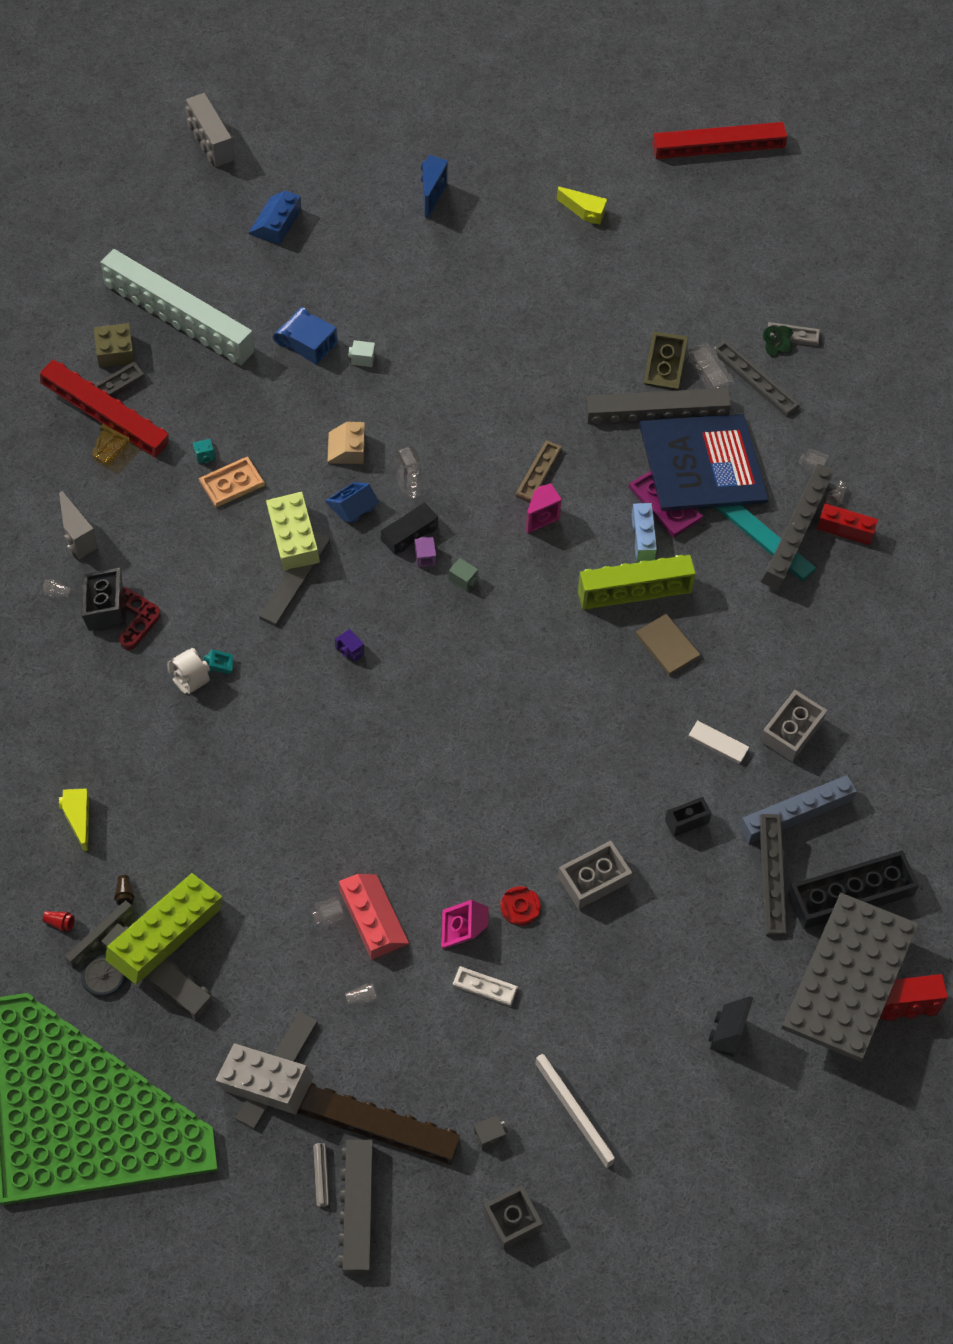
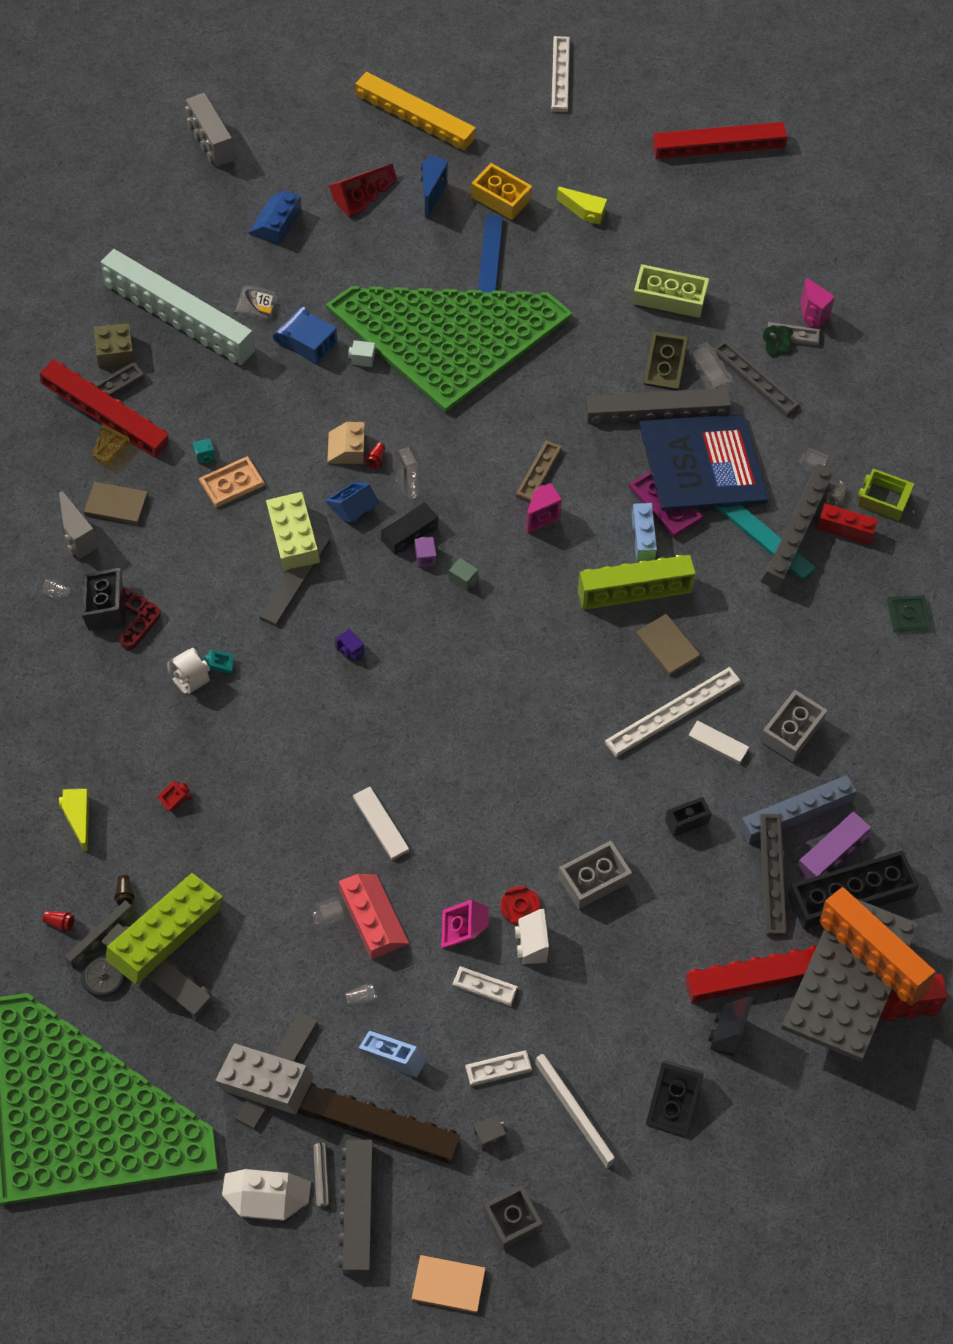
(116, 503): none -> dark tan tile
(174, 795): none -> red bracket
(256, 303): none -> clear slope
(265, 1193): none -> white wedge
(357, 191): none -> red wedge
(375, 456): none -> red cone
(380, 823): none -> white tile
(394, 1053): none -> light blue slope
(415, 111): none -> yellow brick
(448, 338): none -> bright green plate
(448, 1284): none -> light nougat tile
(490, 253): none -> blue tile
(498, 1068): none -> white tile
(501, 191): none -> yellow brick
(533, 938): none -> white slope
(560, 75): none -> white tile
(670, 291): none -> yellowish green brick
(672, 712): none -> white tile
(675, 1097): none -> black slope
(749, 975): none -> red brick
(815, 304): none -> dark pink slope
(834, 847): none -> medium lavender brick
(876, 946): none -> orange brick
(889, 482): none -> lime window
(908, 613): none -> clear green tile

